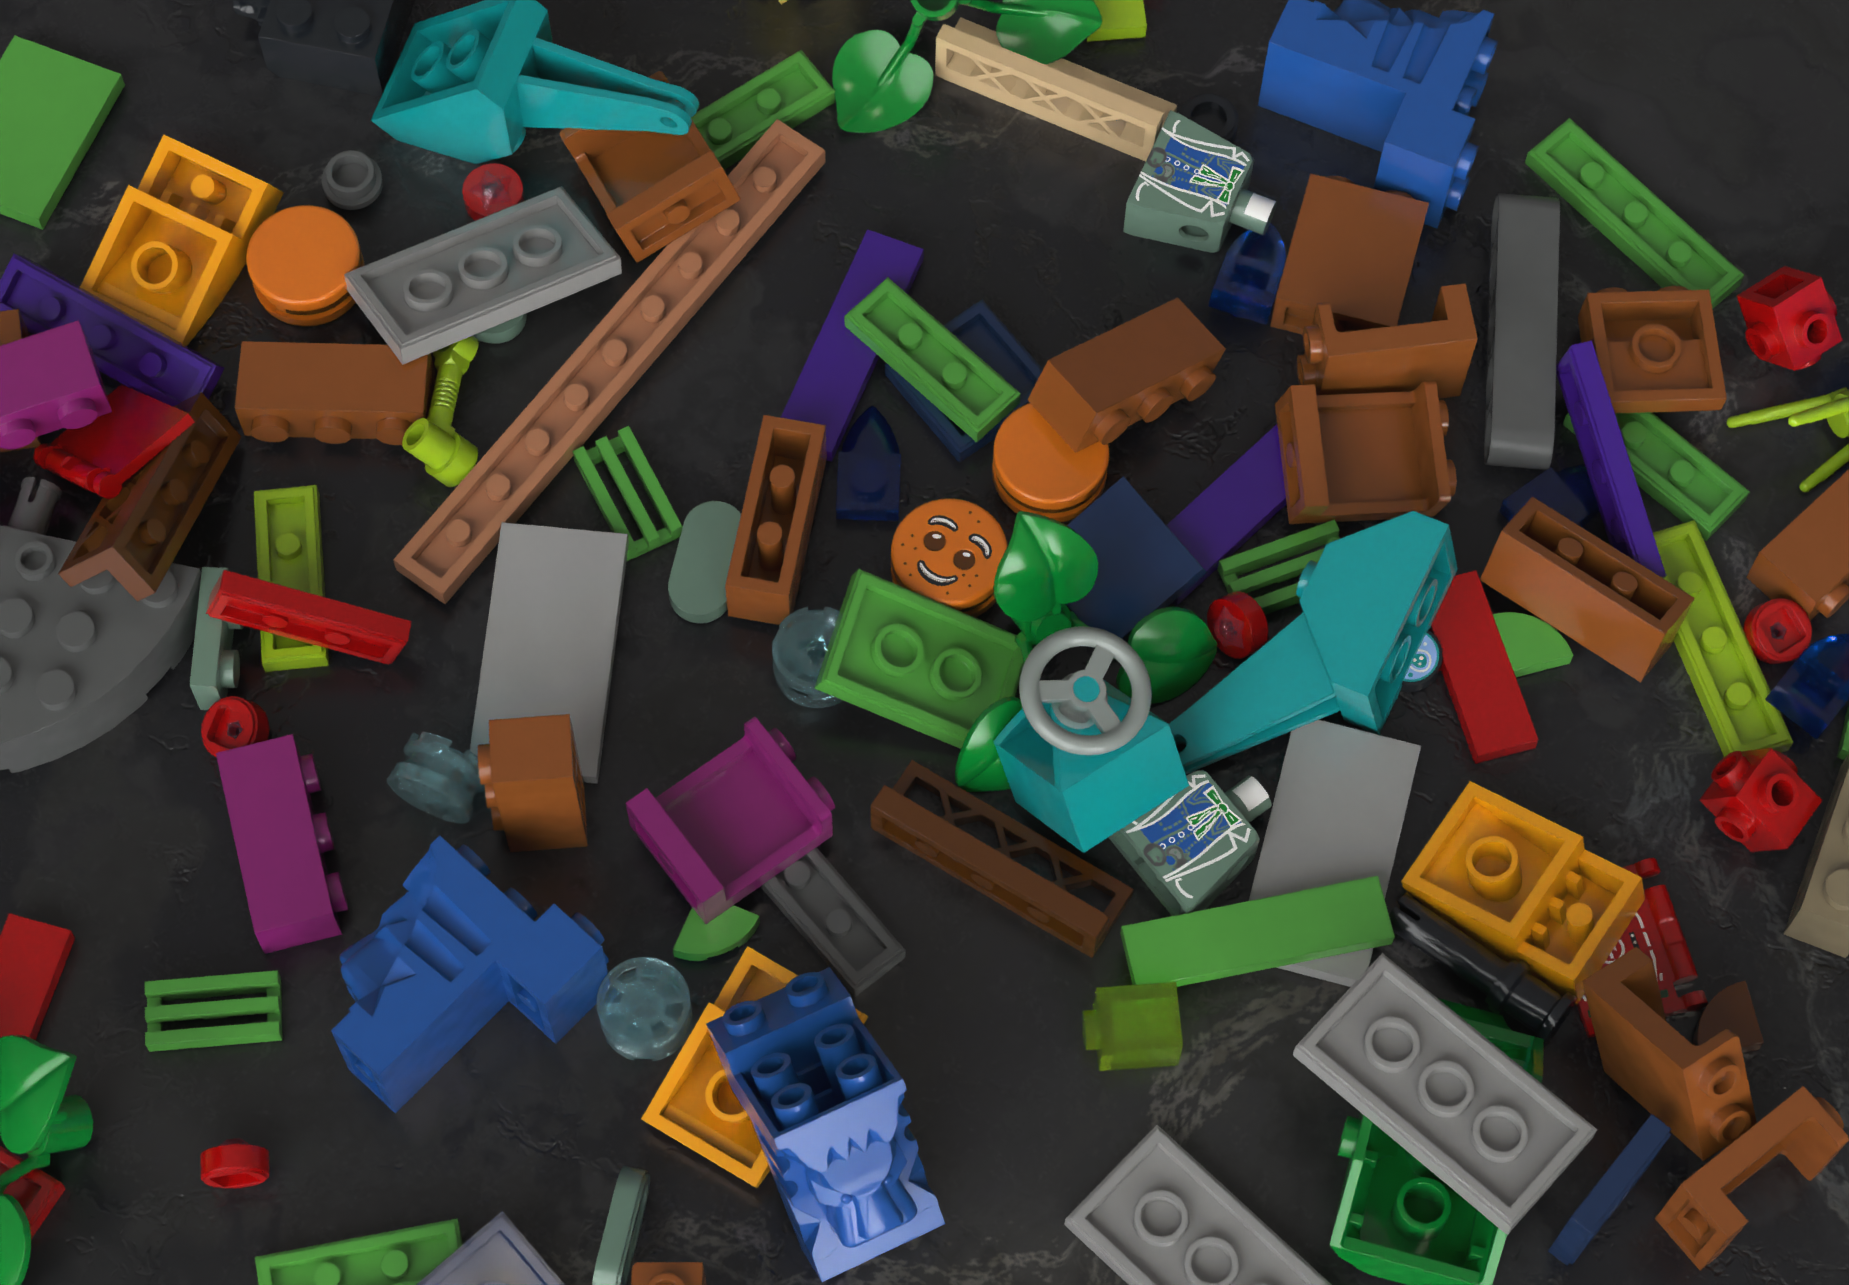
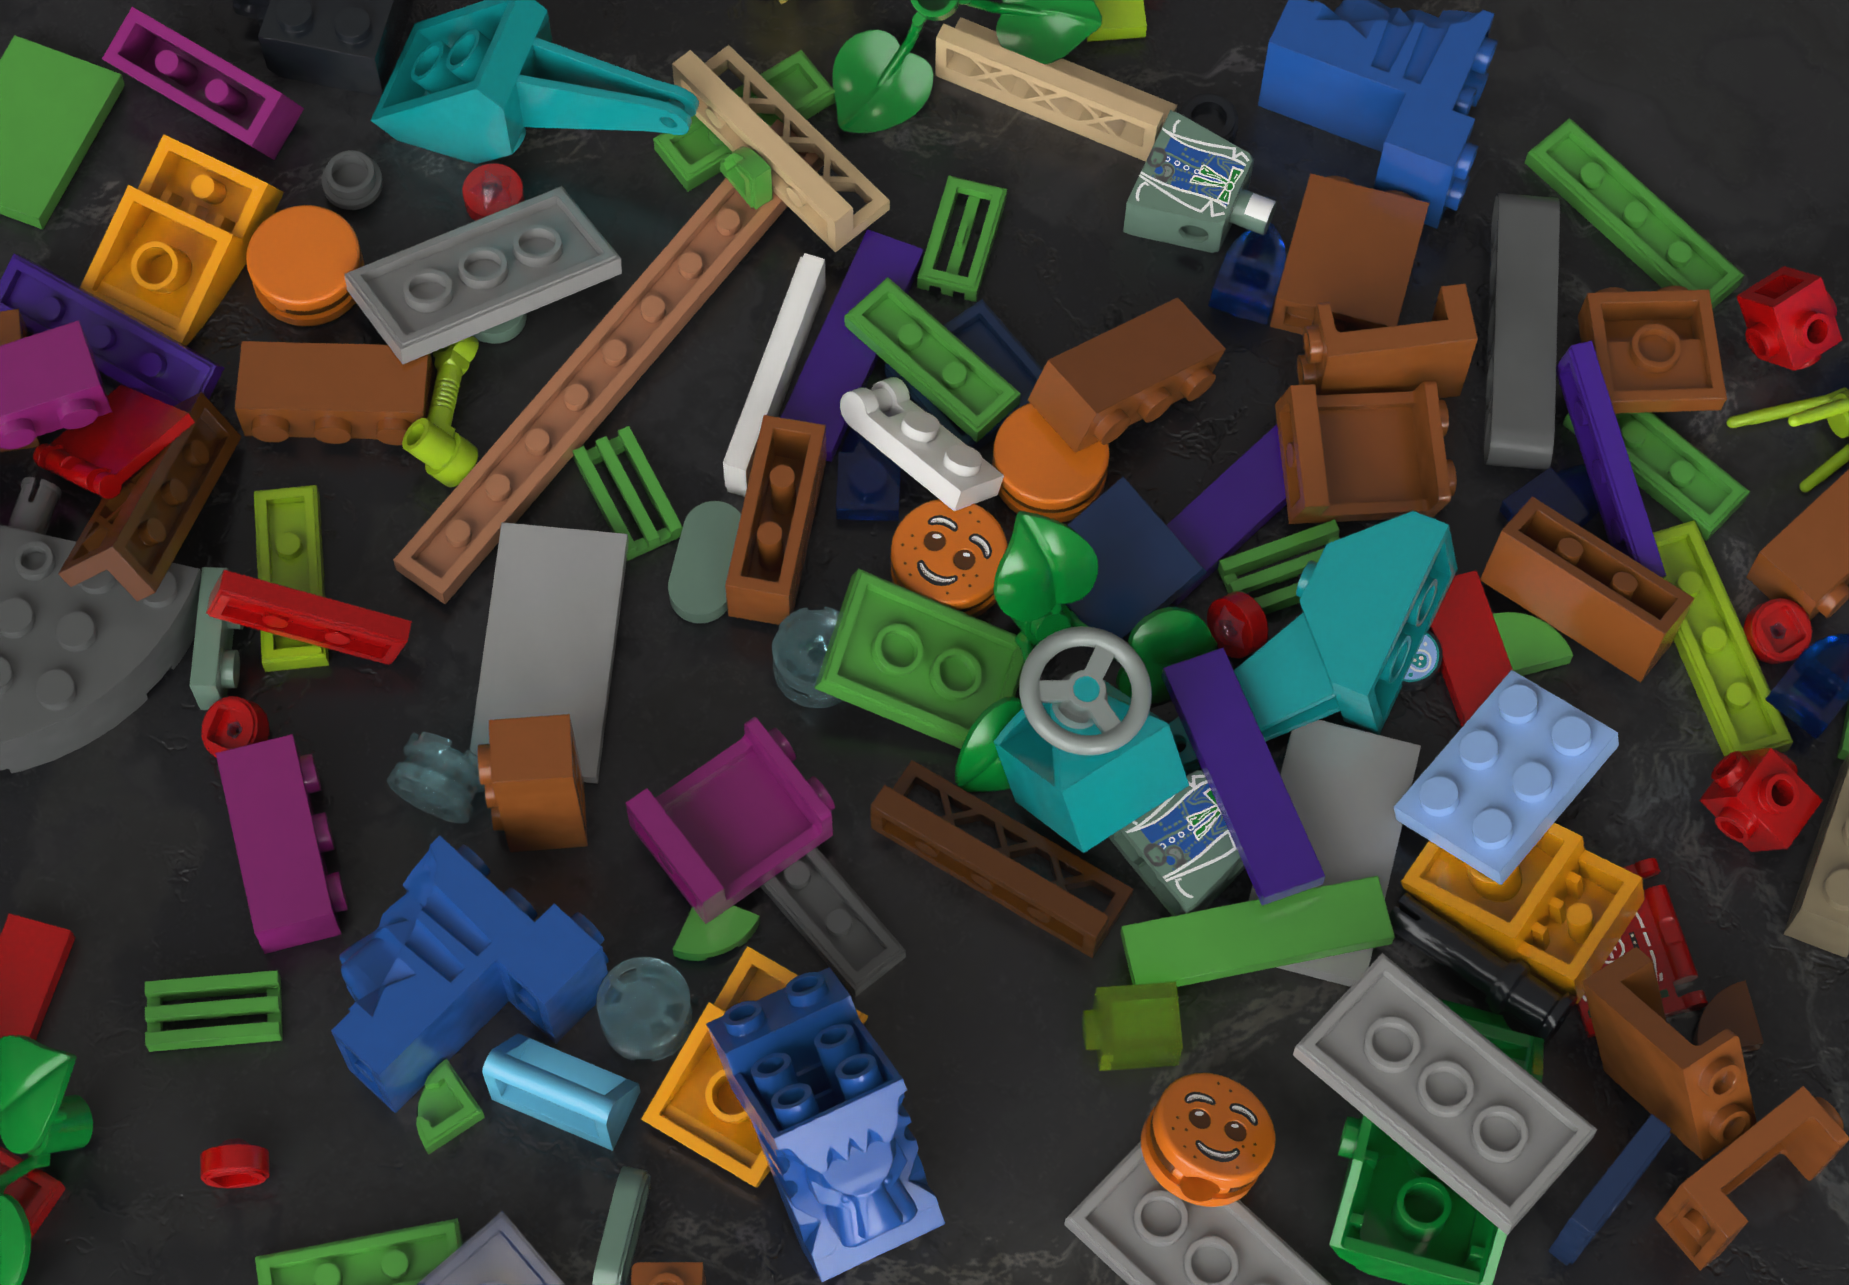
(203, 83): none -> magenta brick
(445, 1108): none -> bright green tile
(560, 1089): none -> medium azure tile
(651, 181): dark orange panel -> none
(748, 175): none -> bright green tile
(775, 368): none -> white tile
(793, 179): none -> tan fence
(920, 444): none -> white plate
(951, 280): none -> bright green tile
(1208, 1139): none -> orange head
(1243, 776): none -> dark purple tile
(1506, 776): none -> light blue plate

